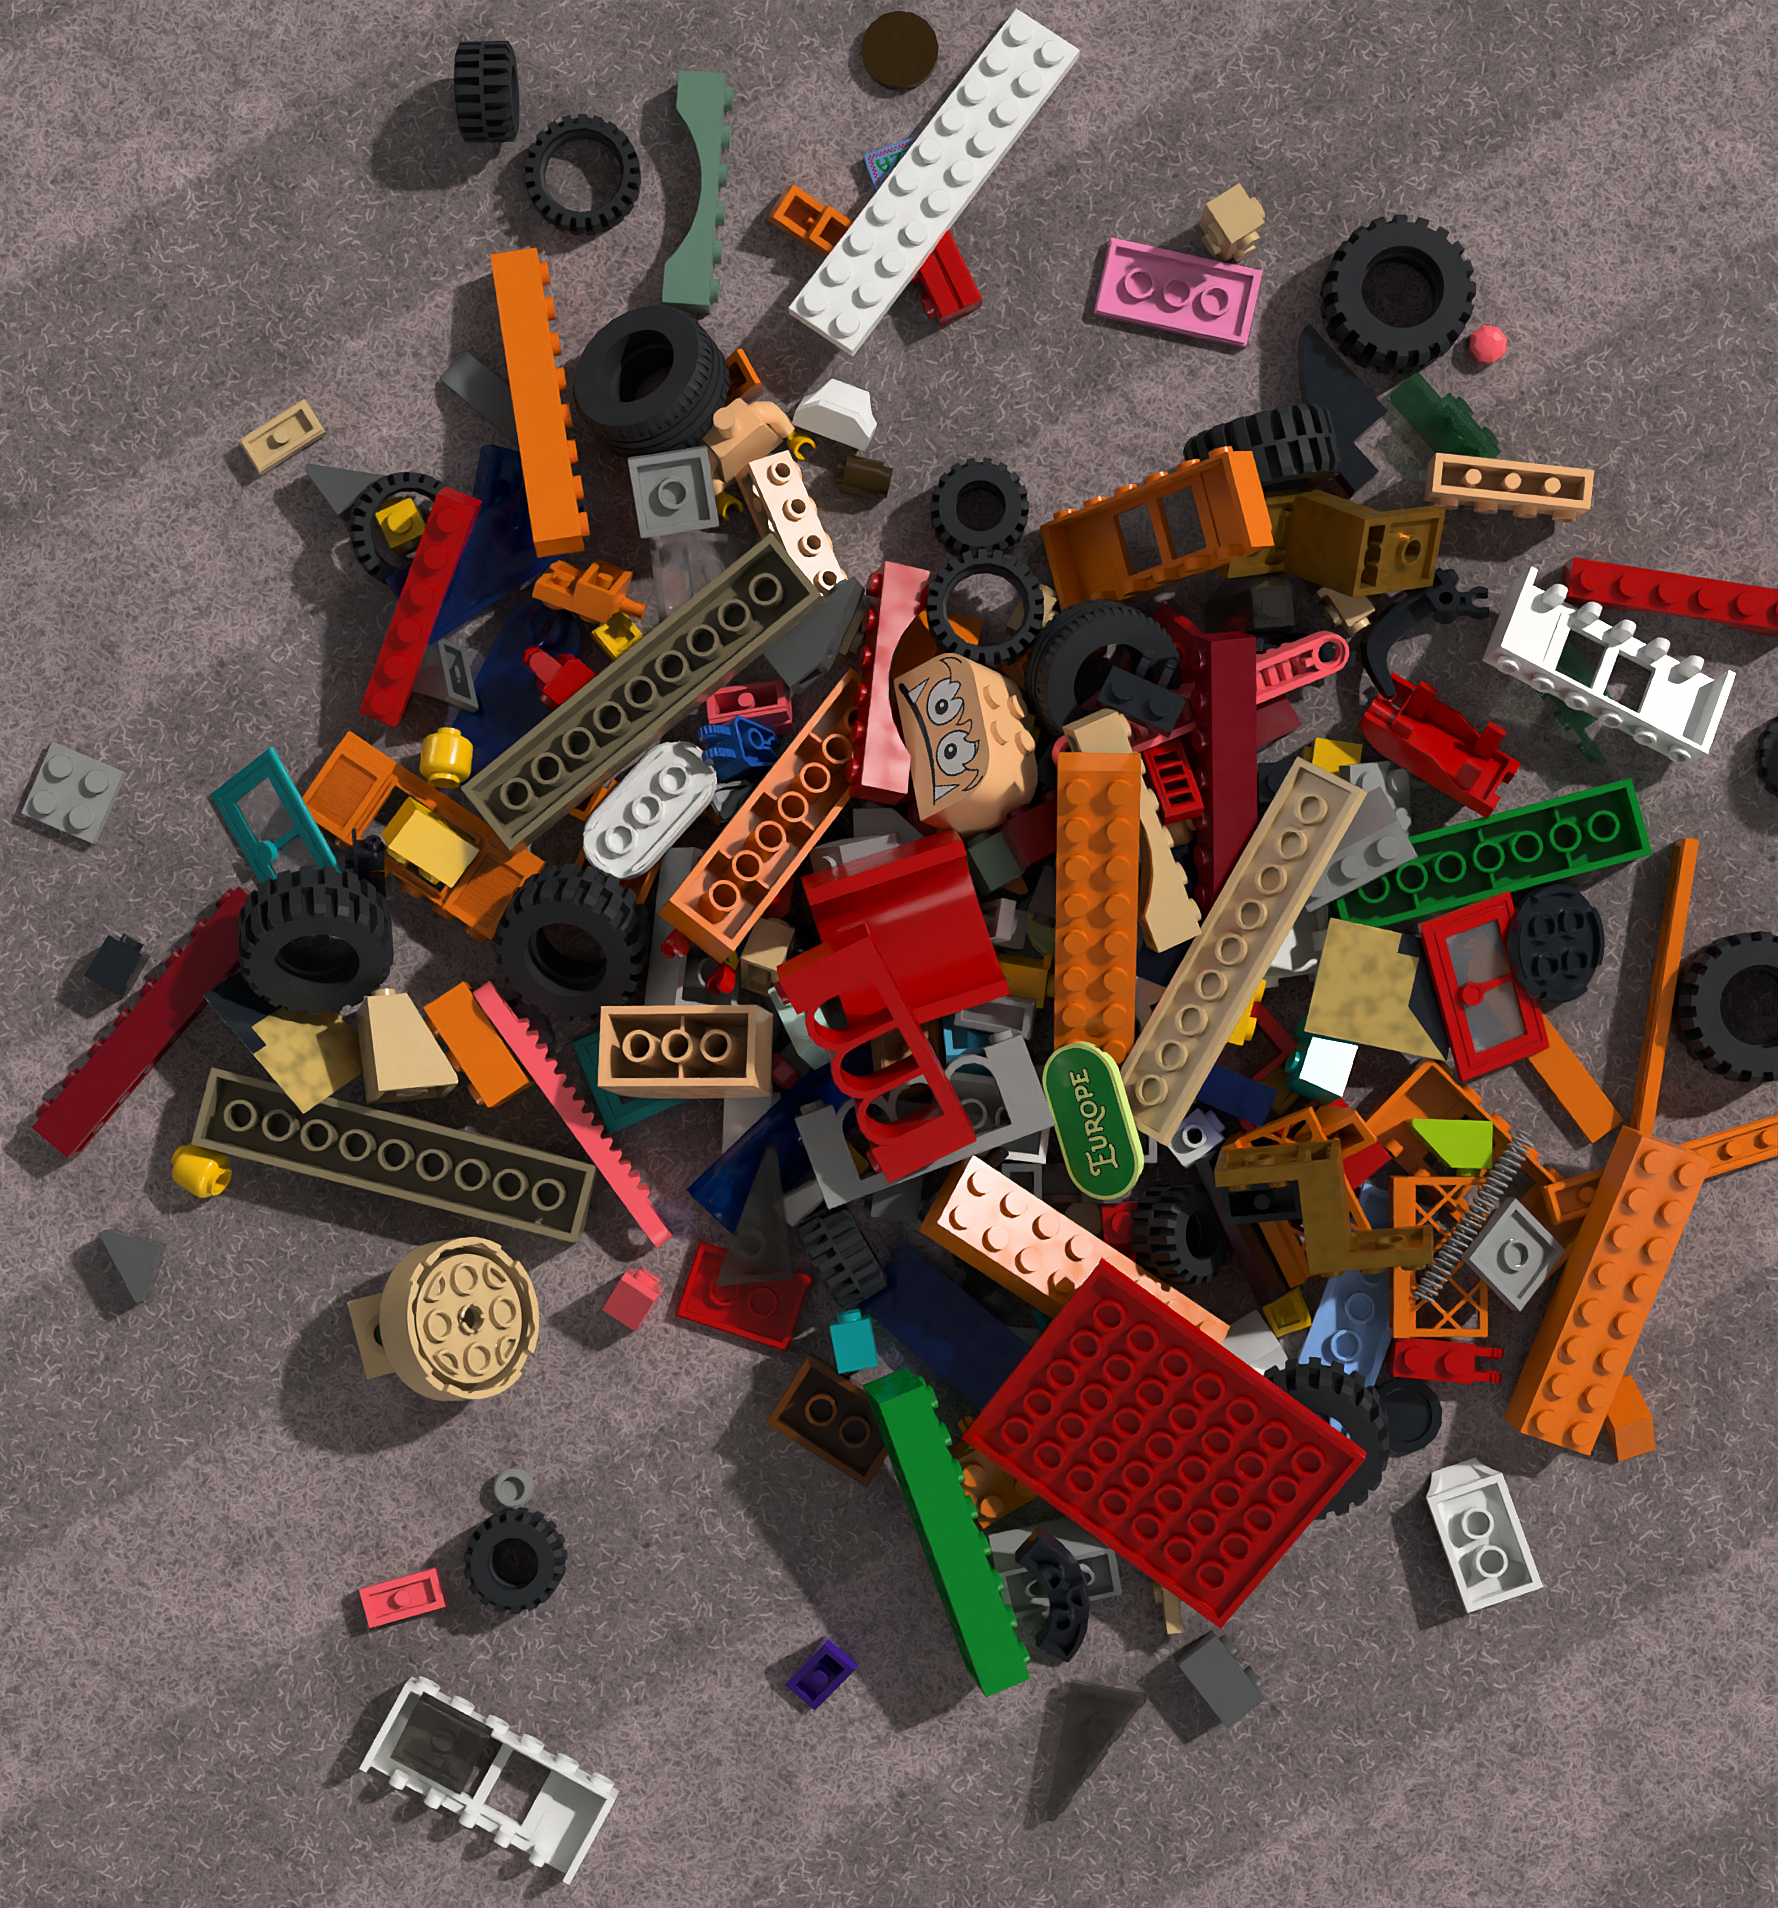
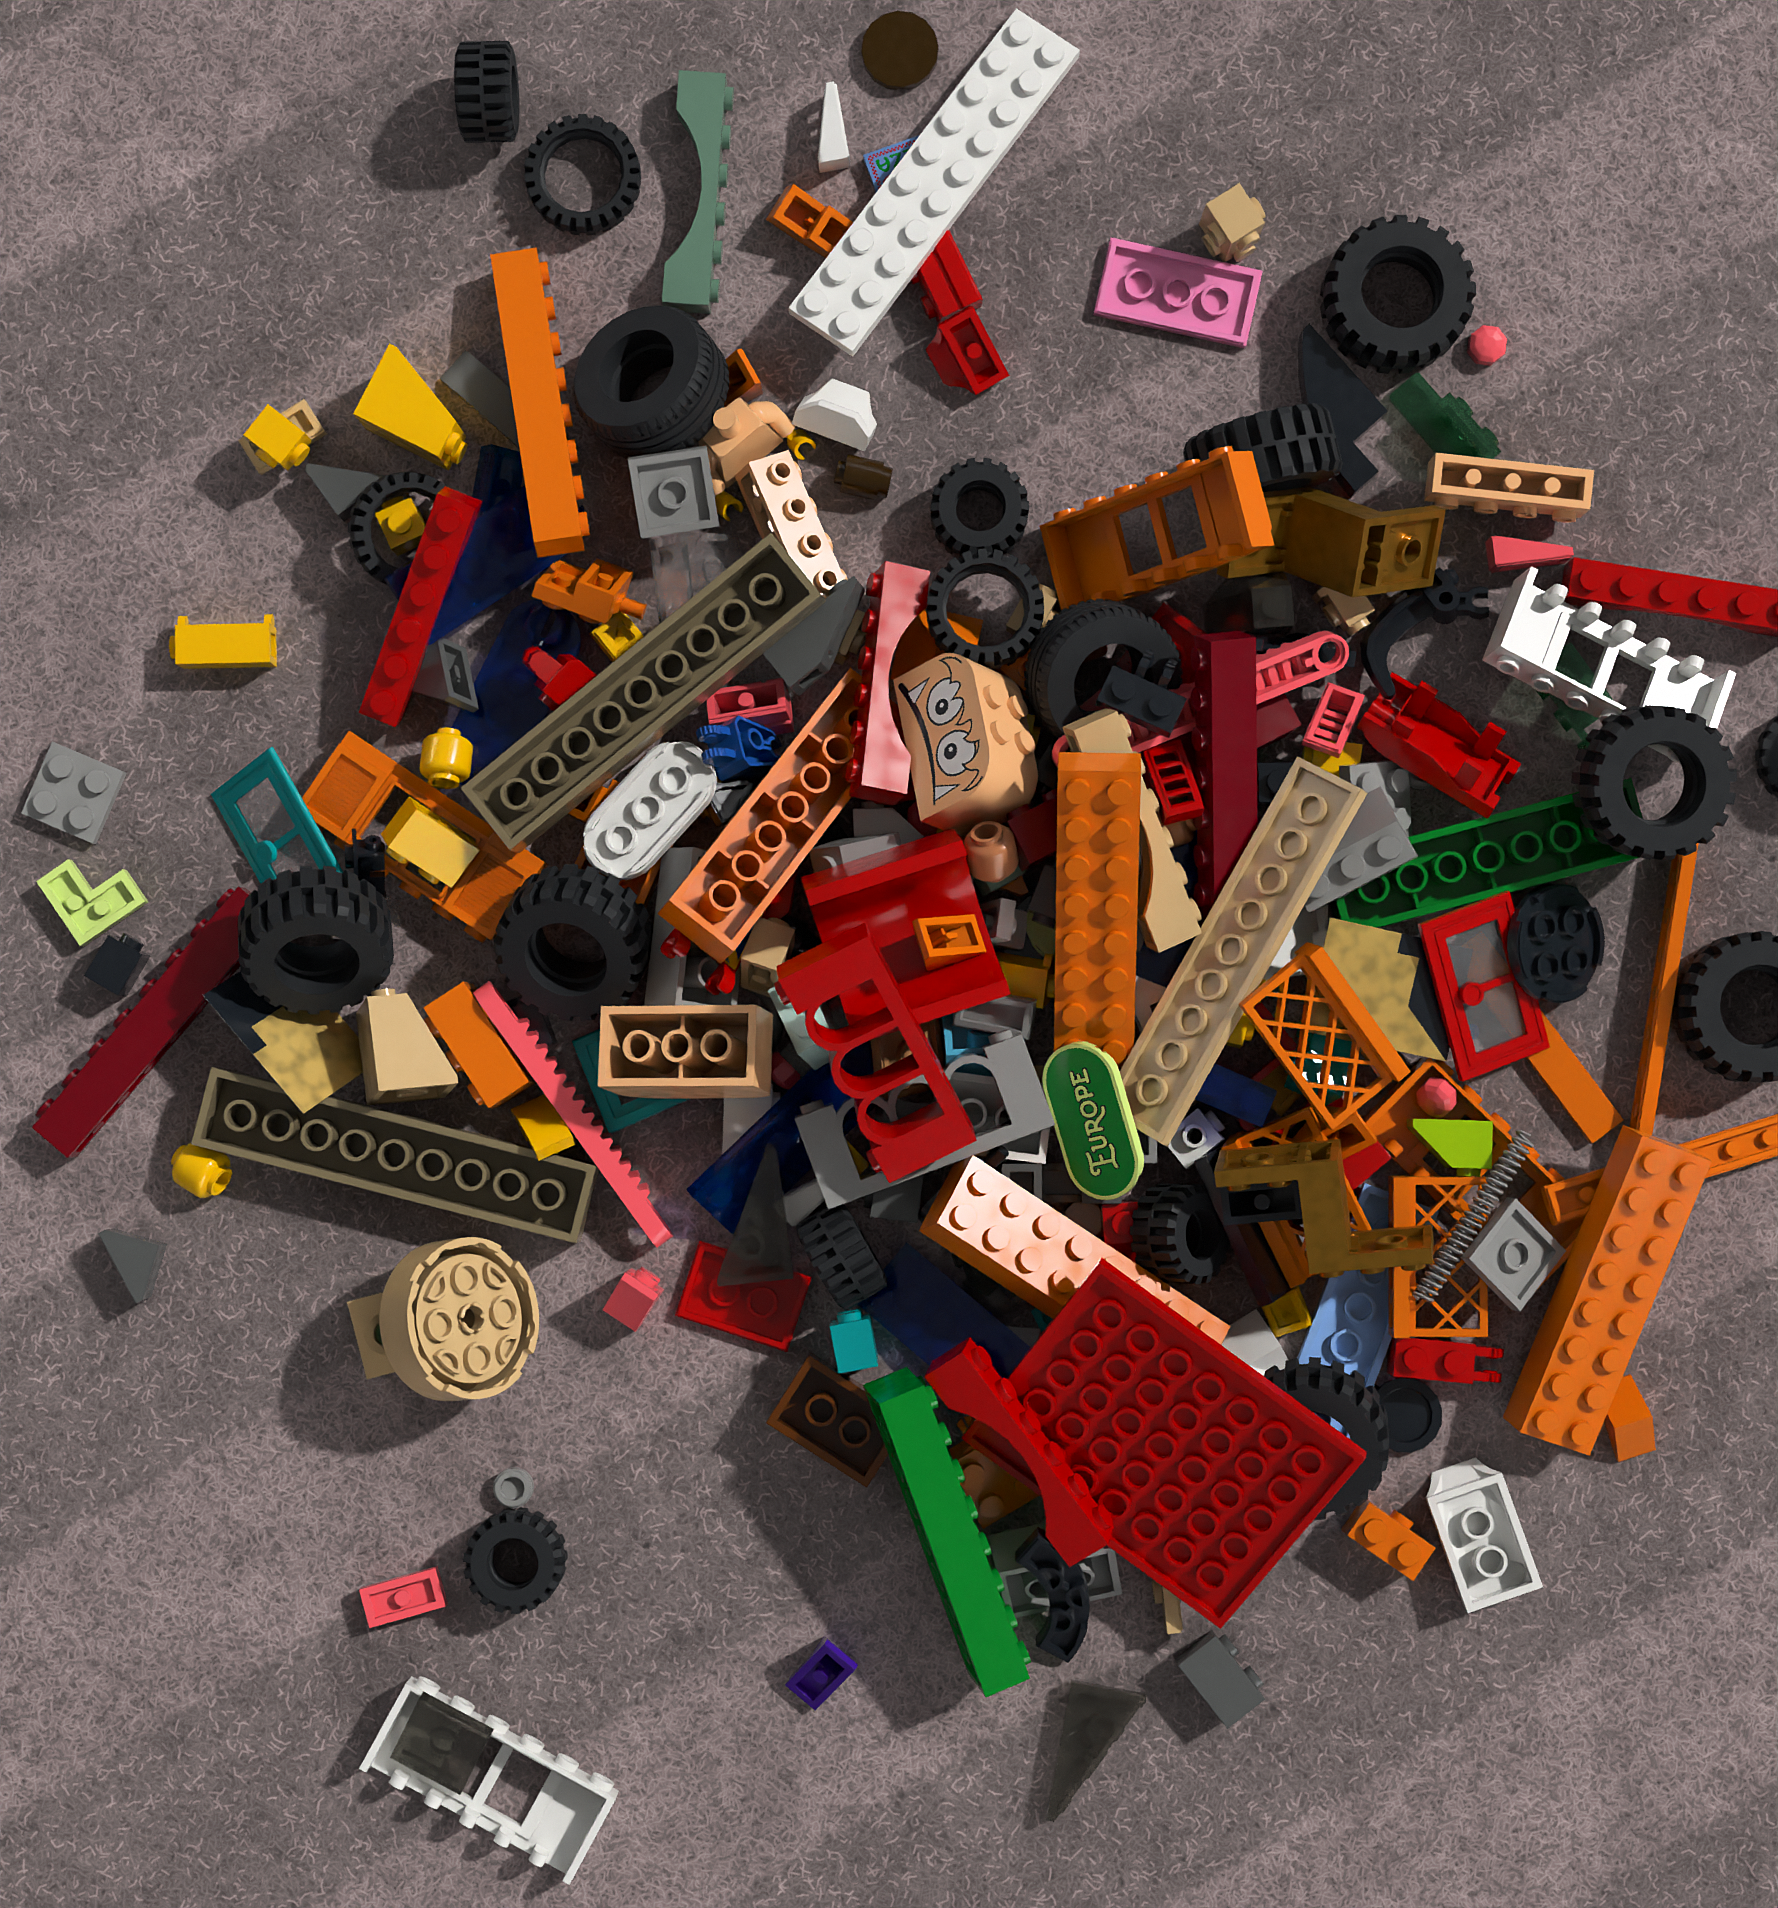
(89, 910): none -> yellowish green plate
(224, 644): none -> yellow brick
(278, 439): none -> yellow brick
(408, 412): none -> yellow slope
(542, 1127): none -> yellow slope
(833, 147): none -> white slope
(948, 939): none -> orange slope
(965, 353): none -> red slope
(973, 1387): none -> red arch
(991, 852): none -> nougat head
(1341, 700): none -> coral slope
(1352, 1016): none -> orange fence
(1389, 1538): none -> orange brick
(1436, 1097): none -> coral tile
(1517, 554): none -> coral slope
(1703, 793): none -> black tyre

